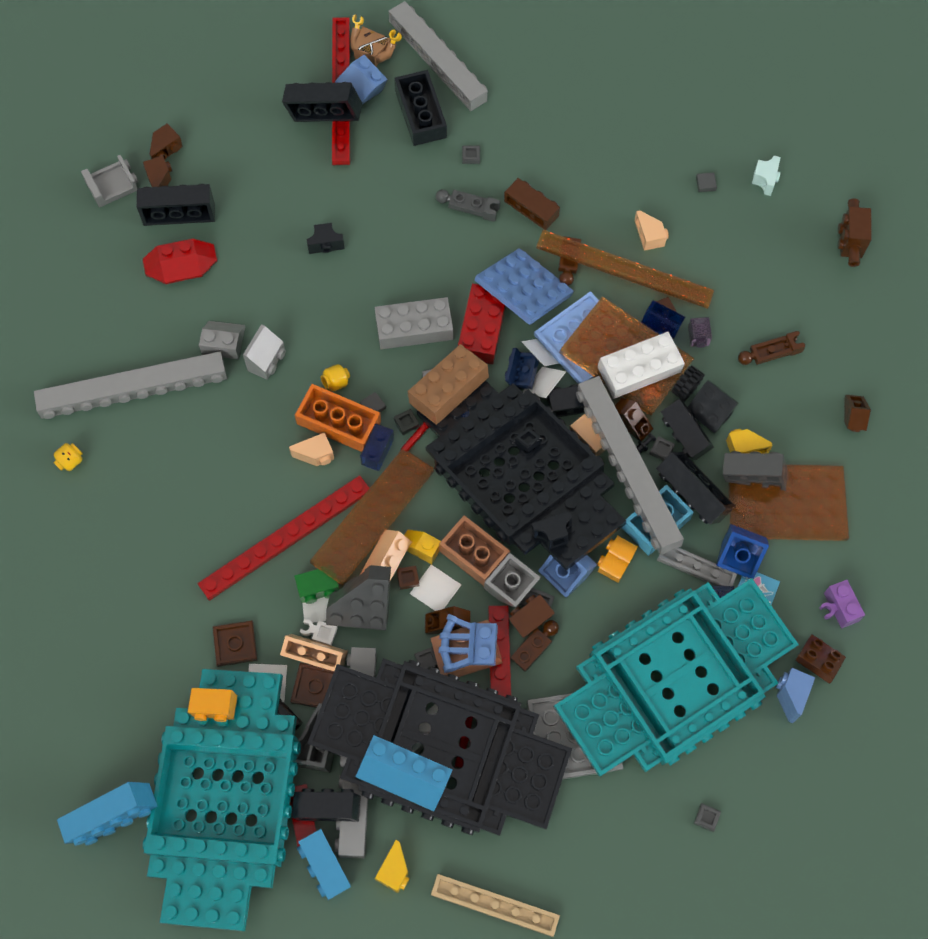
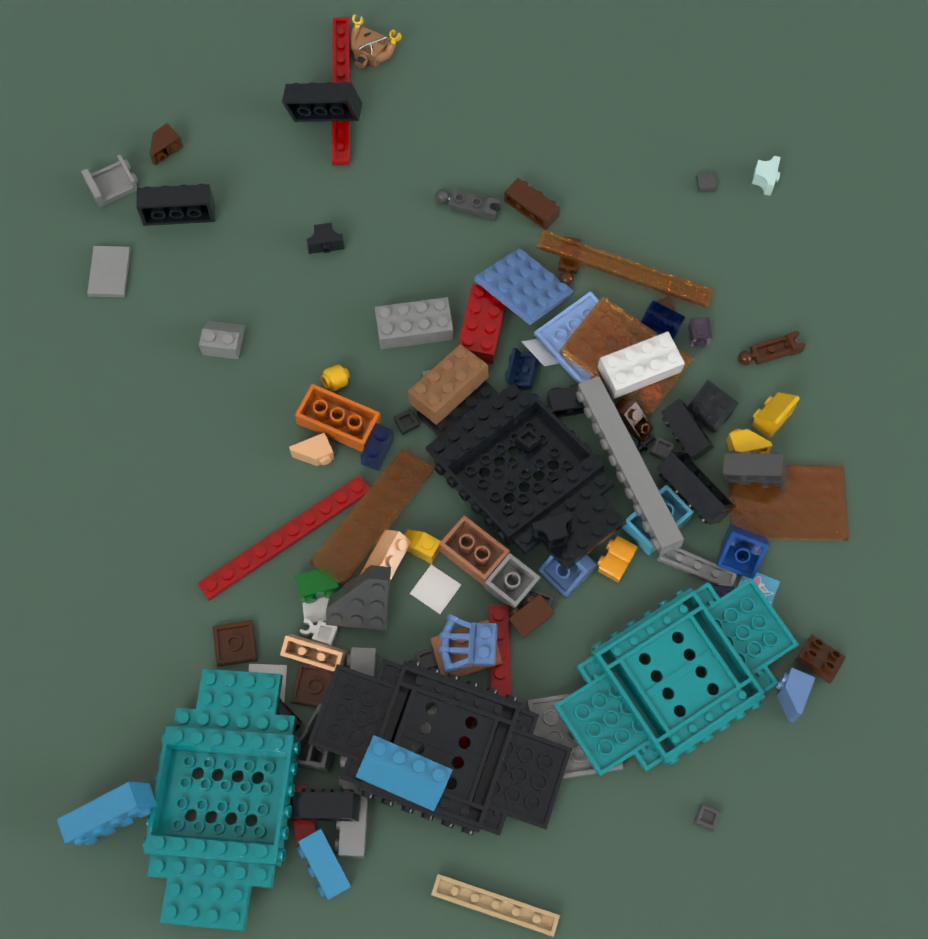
(67, 457): yellow head -> none
(109, 271): none -> light grey tile
(130, 385): light grey brick -> none
(158, 171): reddish brown slope -> none
(179, 260): red wedge -> none
(212, 703): light orange brick -> none
(264, 353): slope -> none
(364, 77): medium blue slope -> none
(374, 402): dark grey tile -> none
(394, 870): yellow slope -> none
(408, 577): reddish brown plate -> none
(415, 437): red bar -> none
(420, 107): black brick -> none
(437, 620): reddish brown slope -> none
(438, 56): light grey brick -> none
(470, 154): dark grey tile -> none
(535, 645): reddish brown plate -> none
(545, 381): white sticker -> none
(586, 434): light nougat brick -> none
(650, 231): light nougat slope -> none
(688, 383): black tyre -> none
(775, 413): none -> yellow slope
(842, 604): medium lavender brick -> none
(854, 232): reddish brown brick -> none
(856, 413): reddish brown slope -> none

